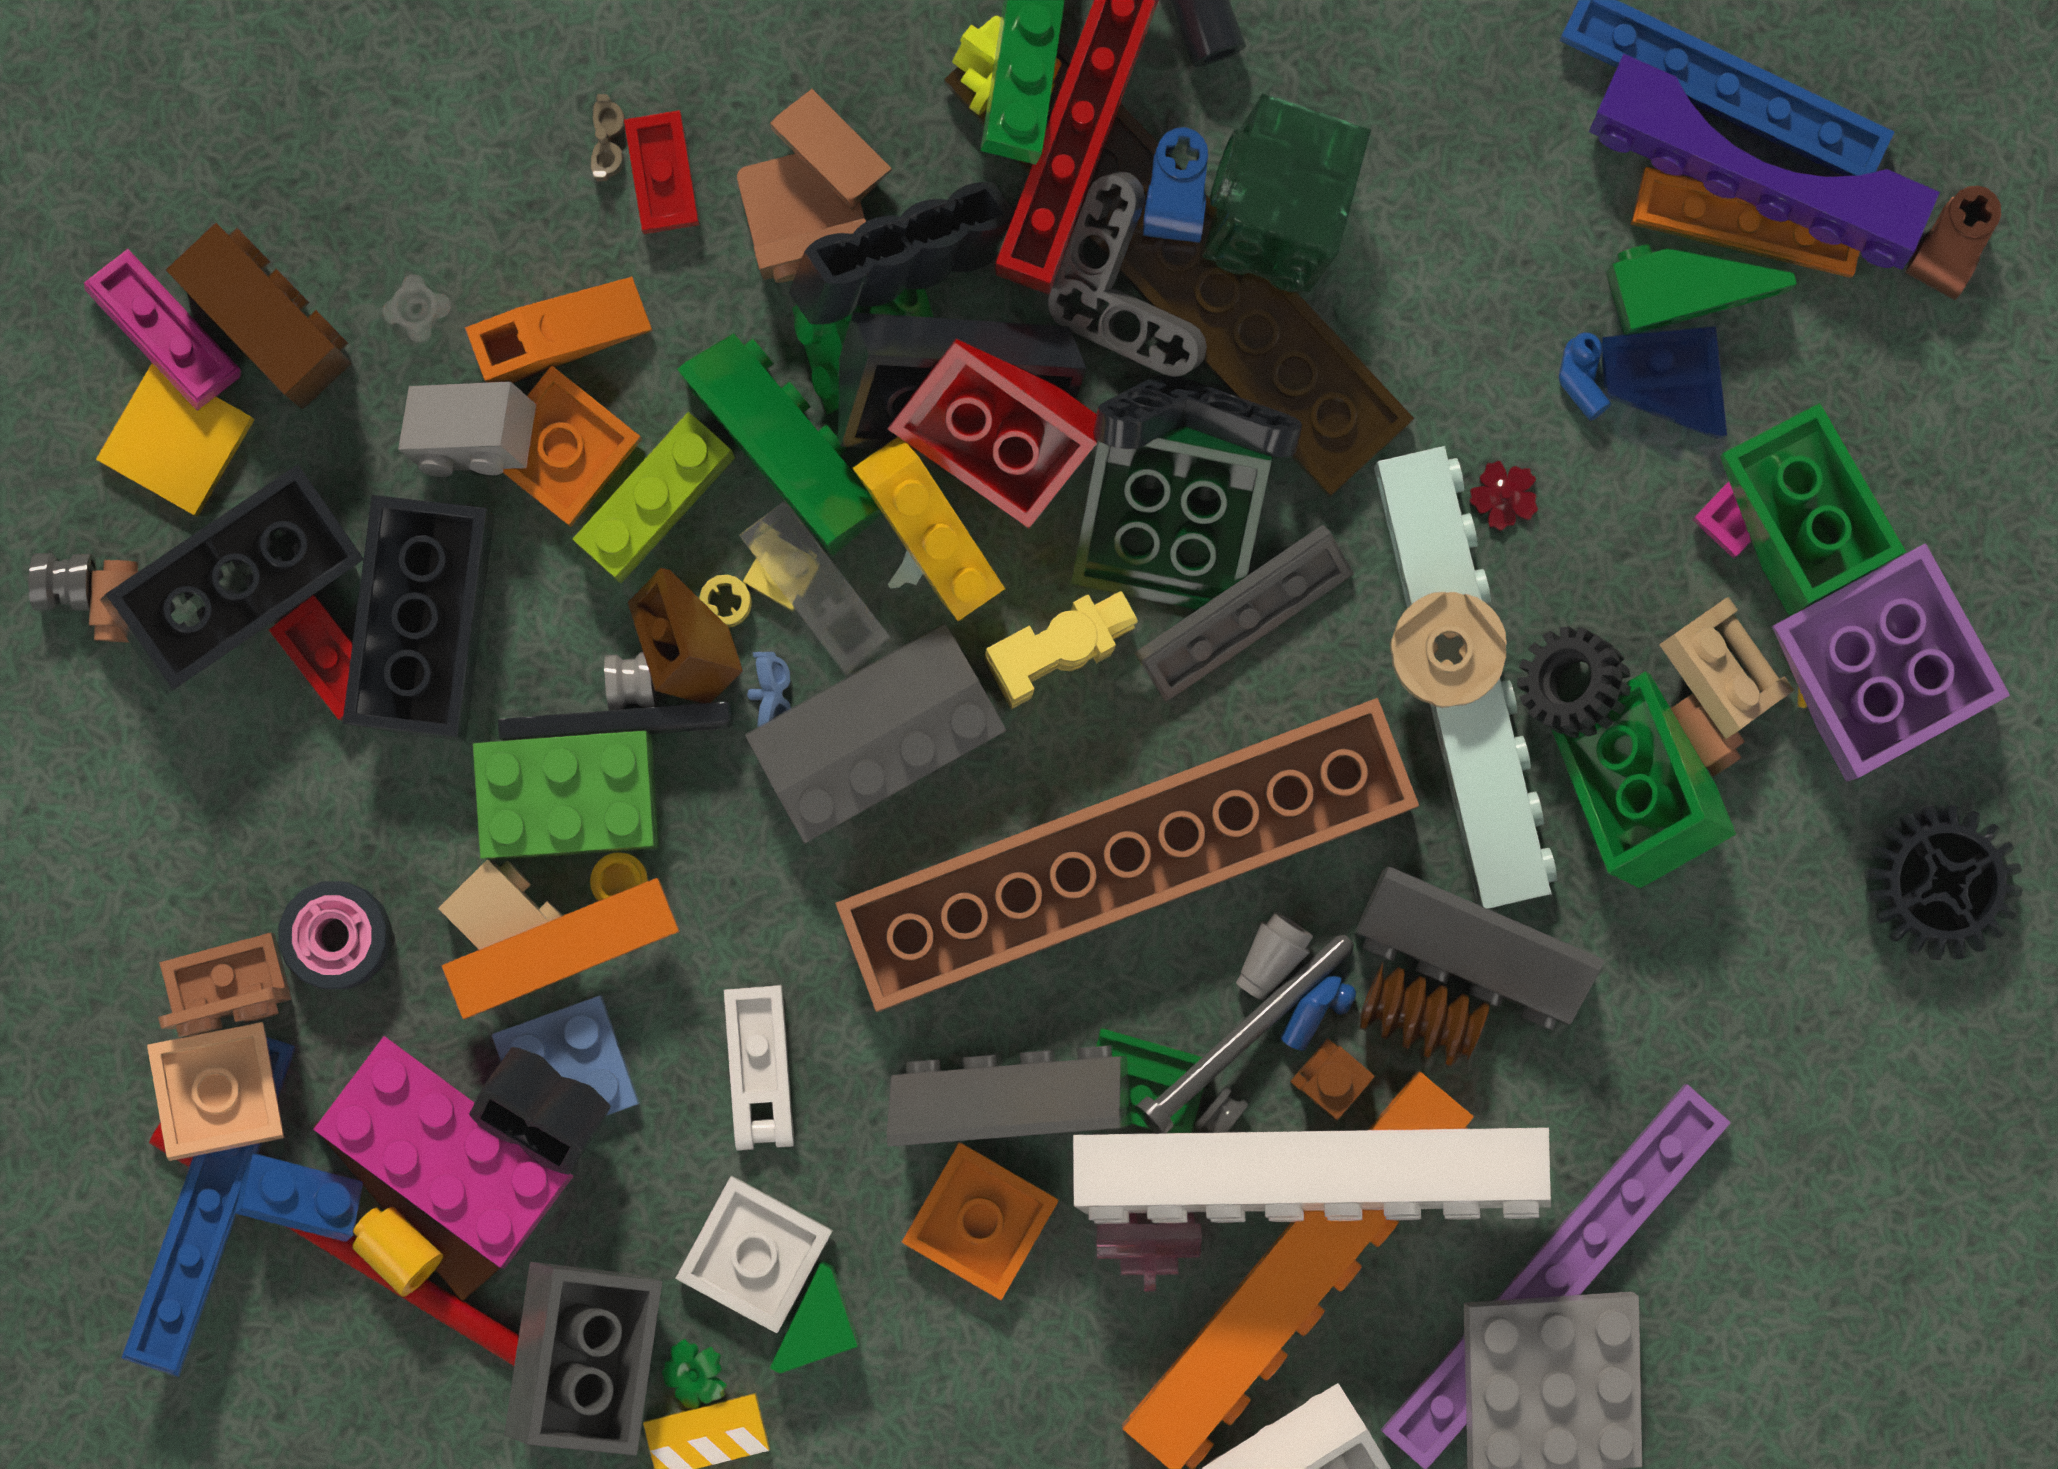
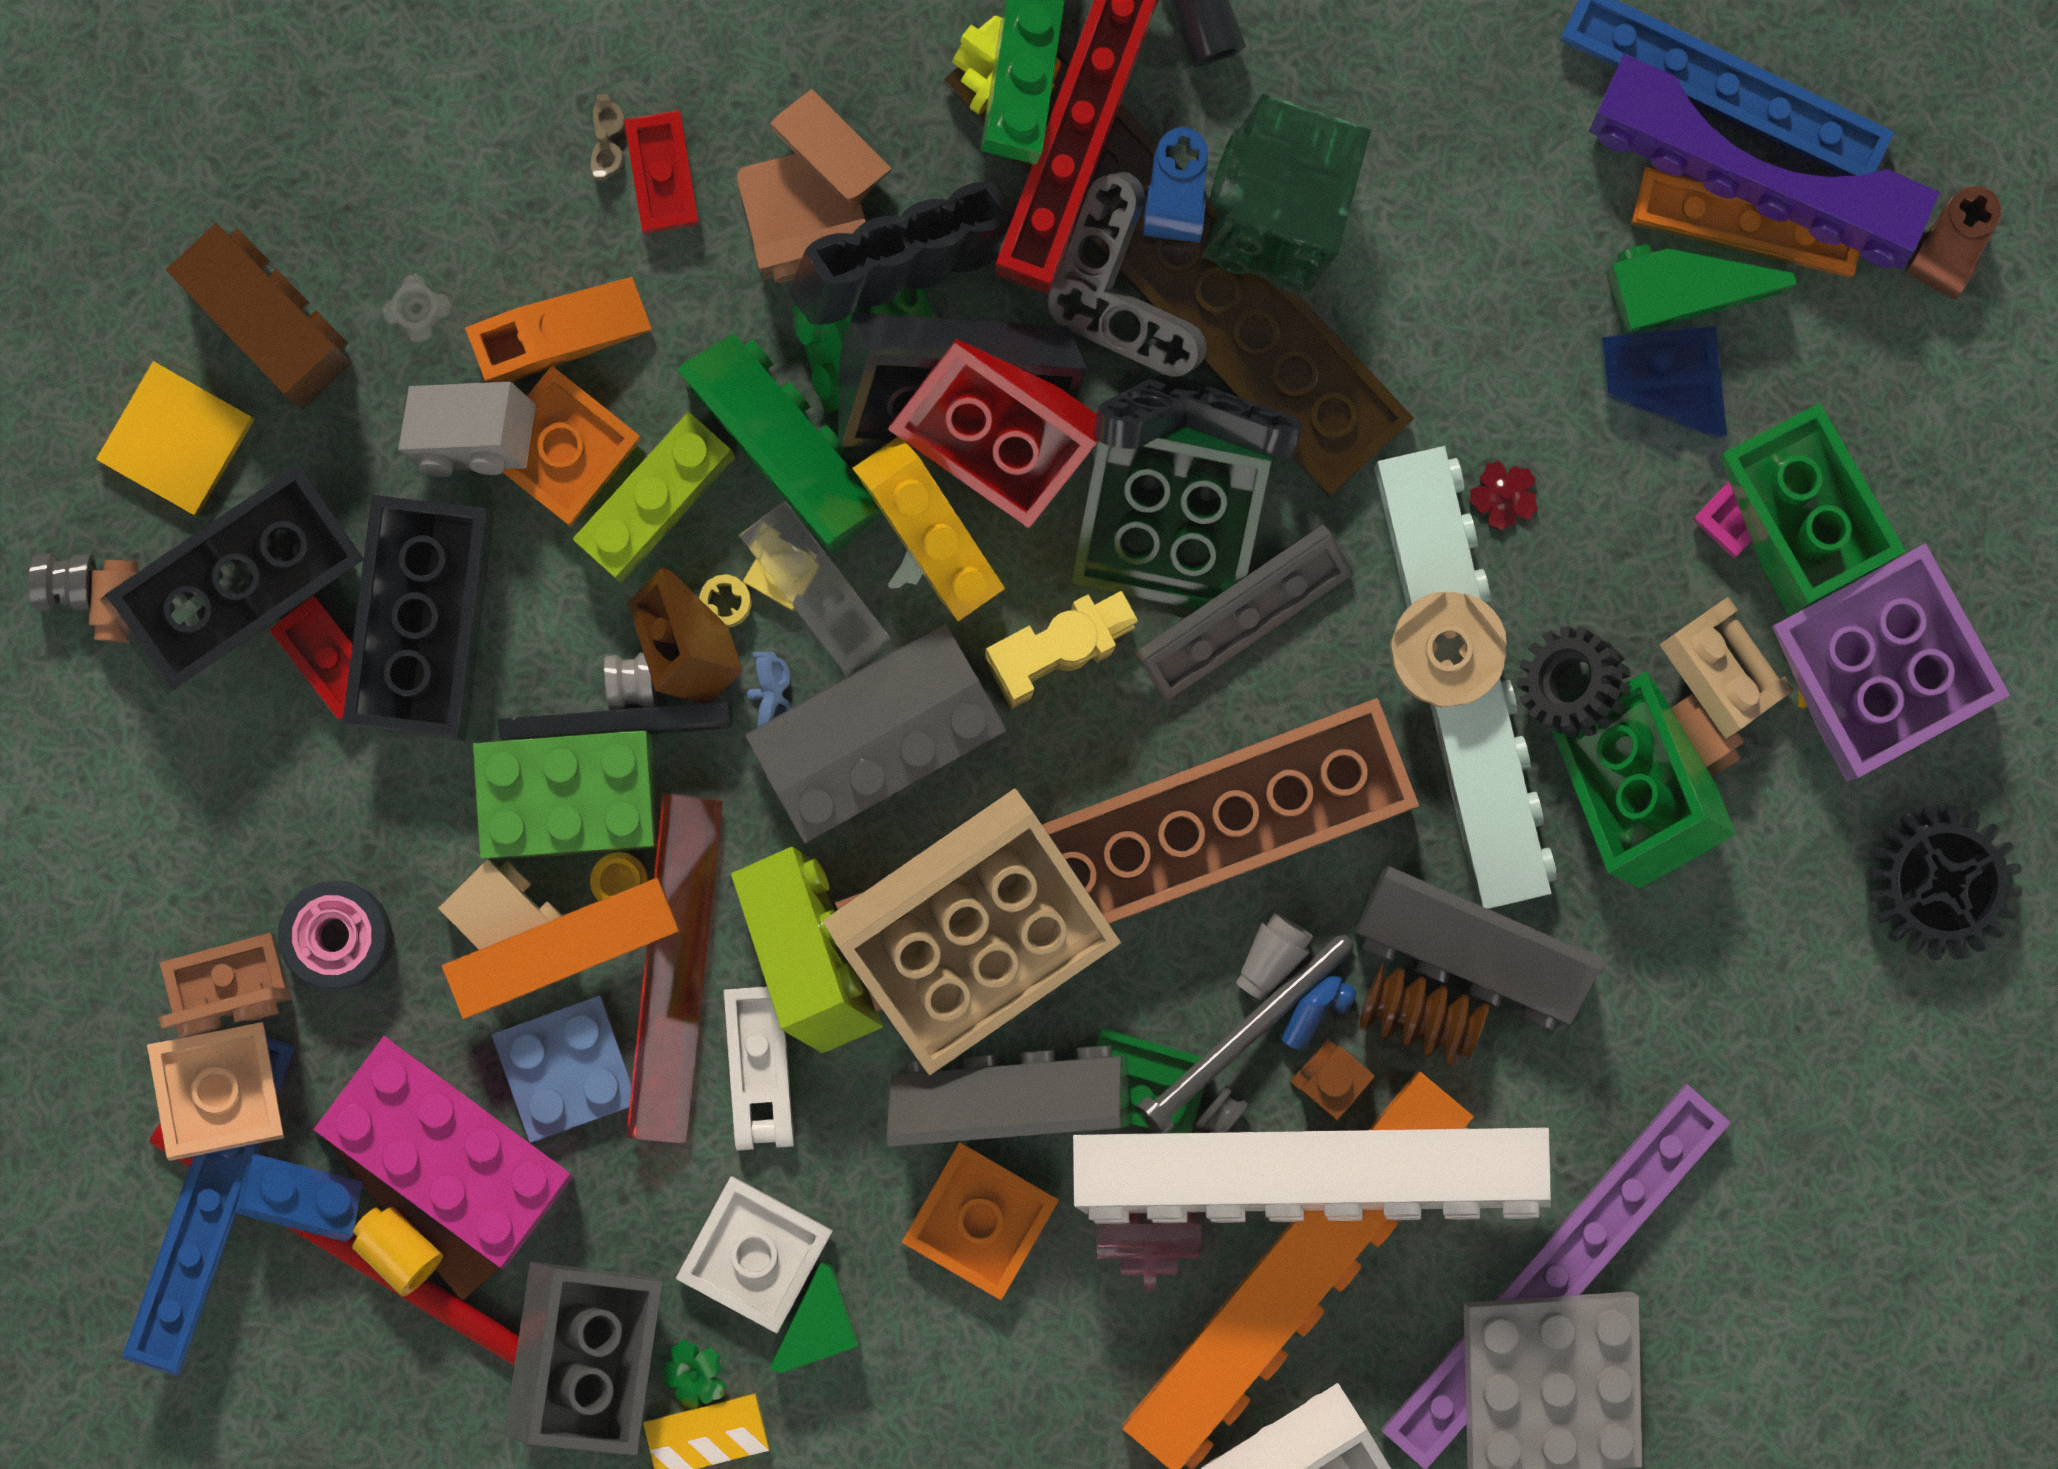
(162, 329): dark pink tile -> none
(540, 1110): black brick -> none
(675, 972): none -> clear red tile
(805, 971): none -> lime wedge
(971, 931): none -> tan slope
(1579, 373): blue arm -> none

